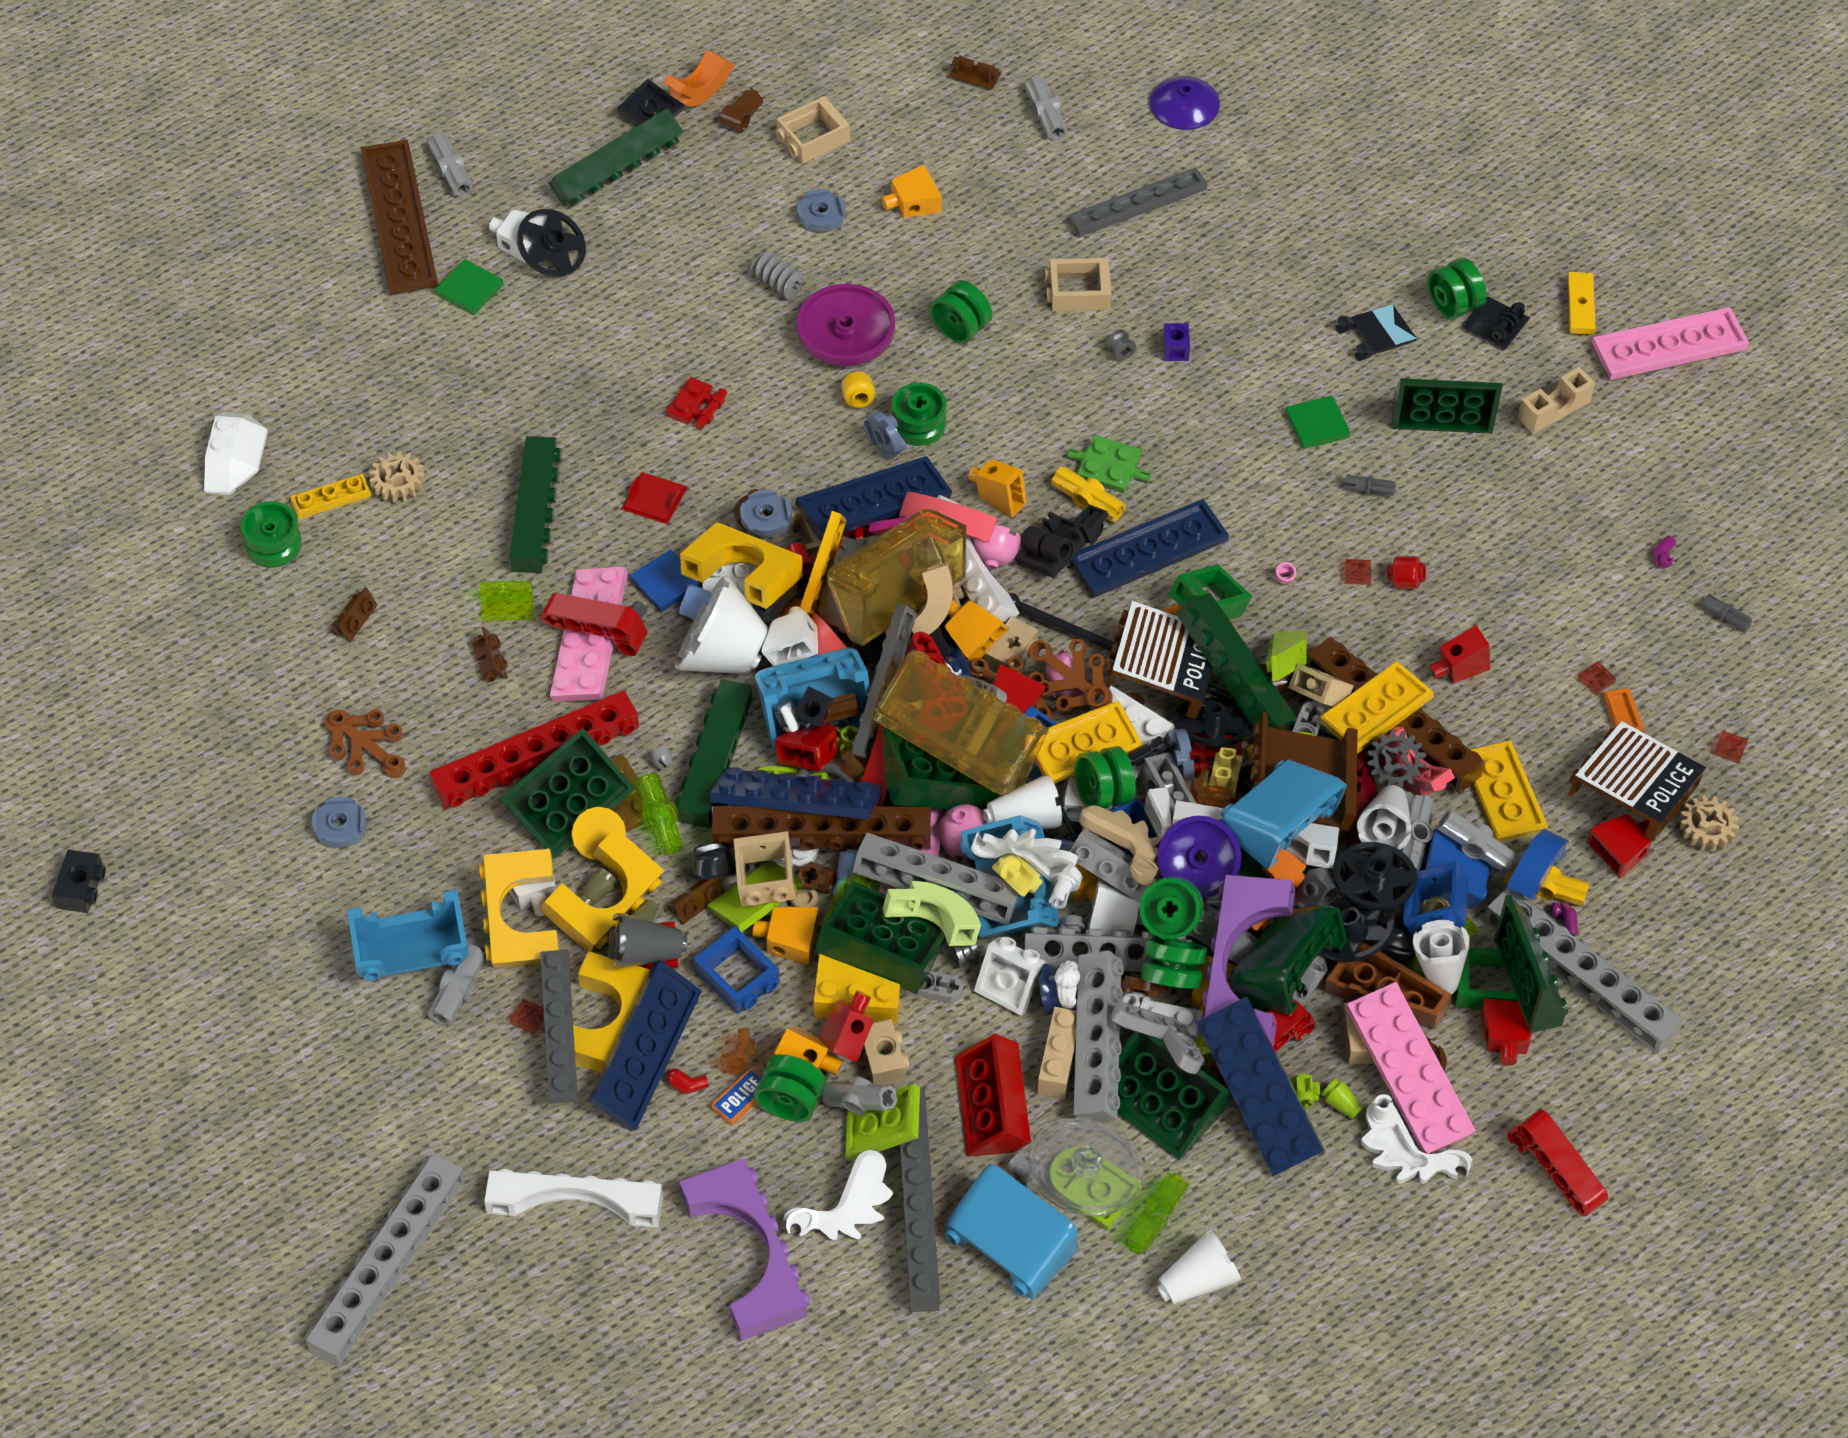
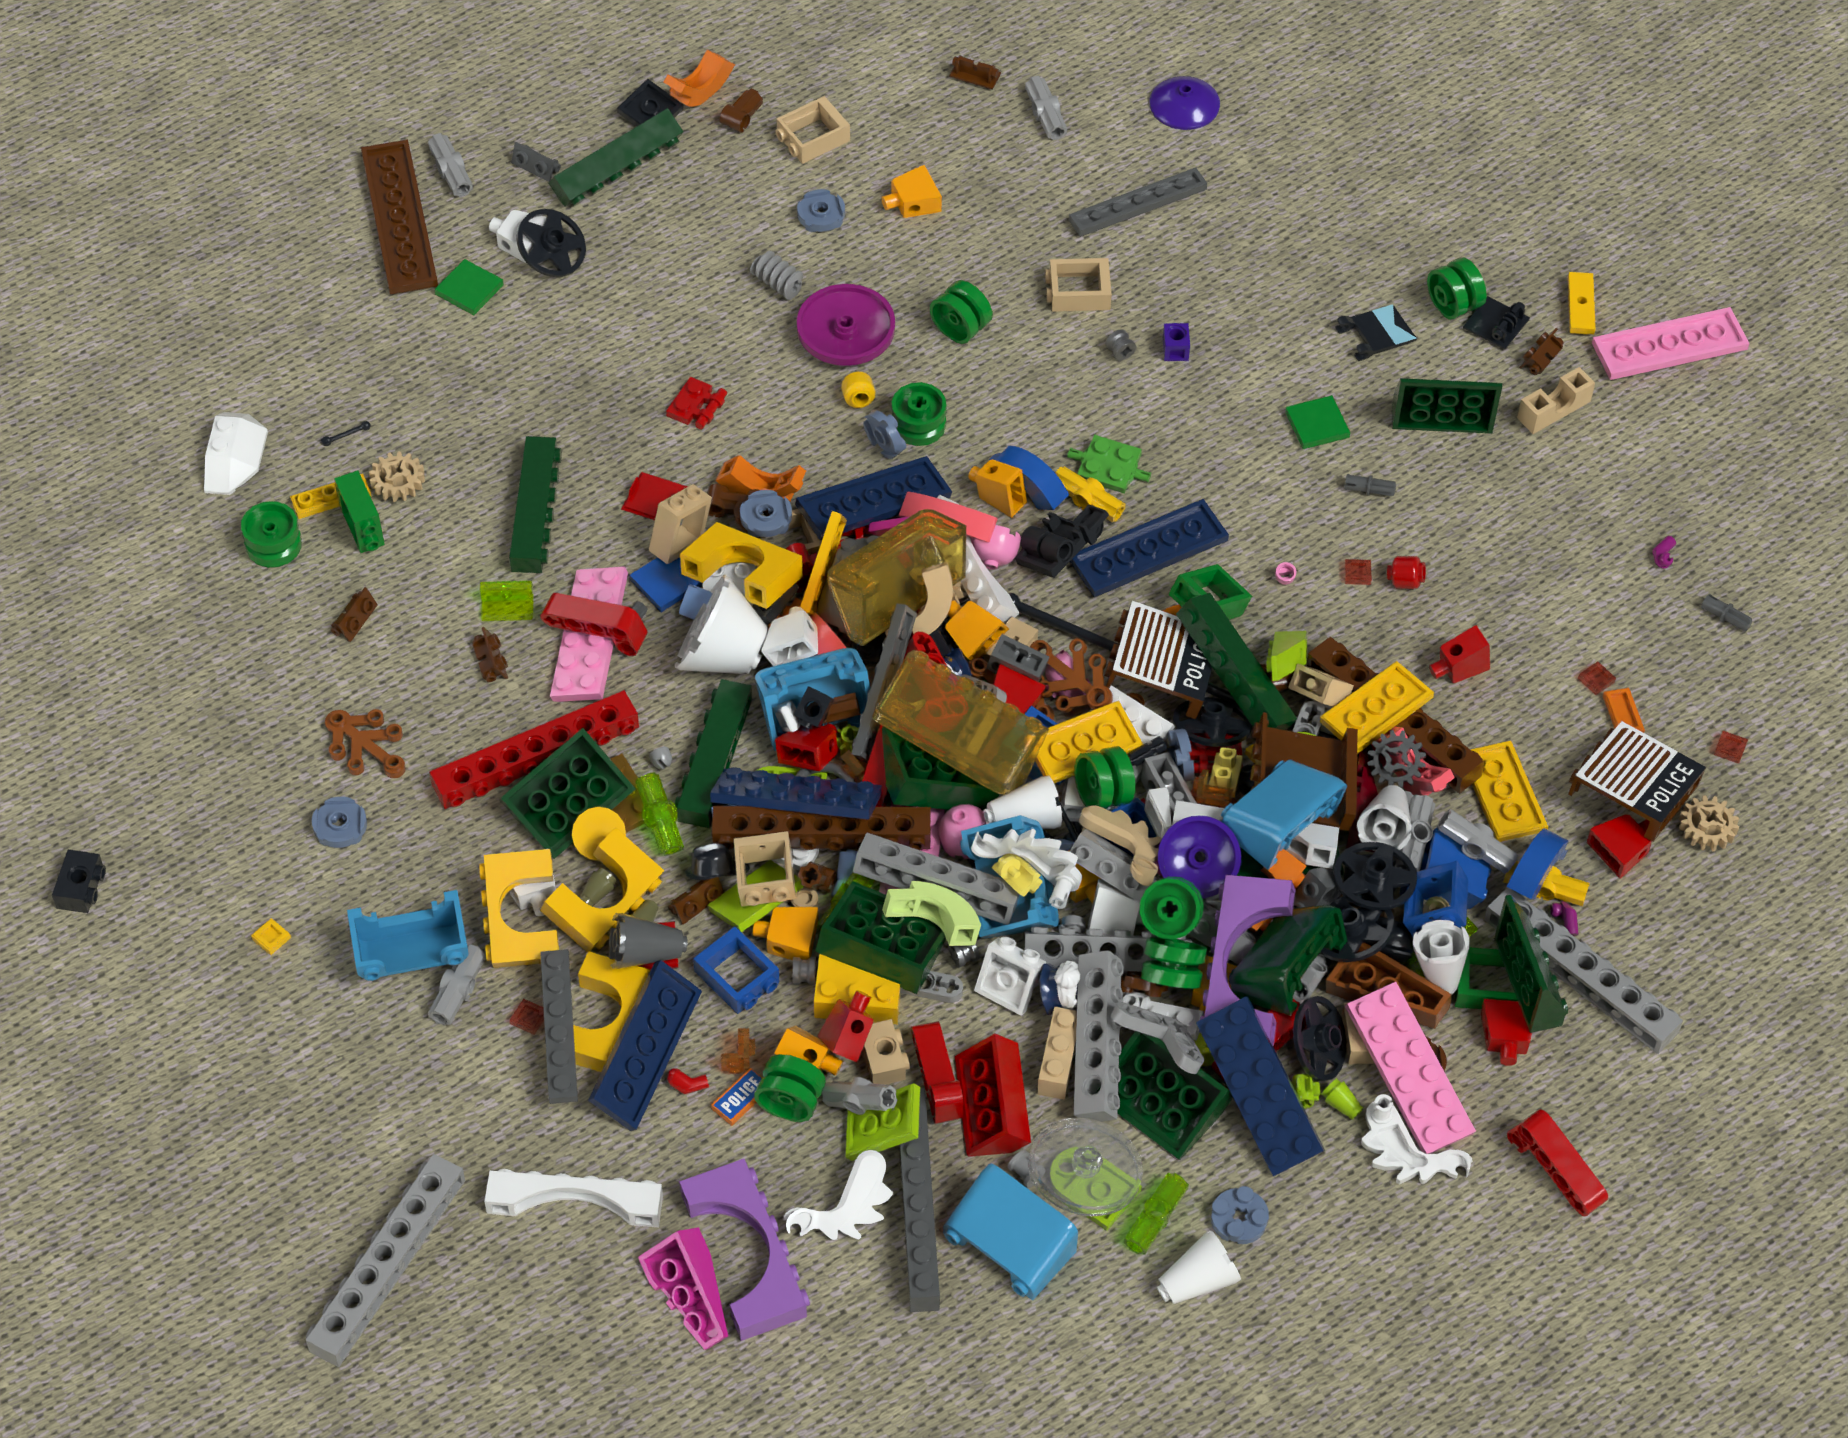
(271, 936): none -> yellow tile
(326, 441): none -> black hinge
(359, 511): none -> green window
(534, 162): none -> dark grey hinge
(668, 536): none -> tan window
(686, 1275): none -> dark pink wedge
(722, 500): none -> reddish brown piece
(742, 477): none -> orange arch
(804, 970): none -> flat silver wheel
(937, 1074): none -> red beam
(1018, 658): none -> dark grey brick
(1039, 479): none -> blue arch
(1242, 1200): none -> sand blue plate
(1322, 1038): none -> black wheel
(1535, 357): none -> reddish brown hinge

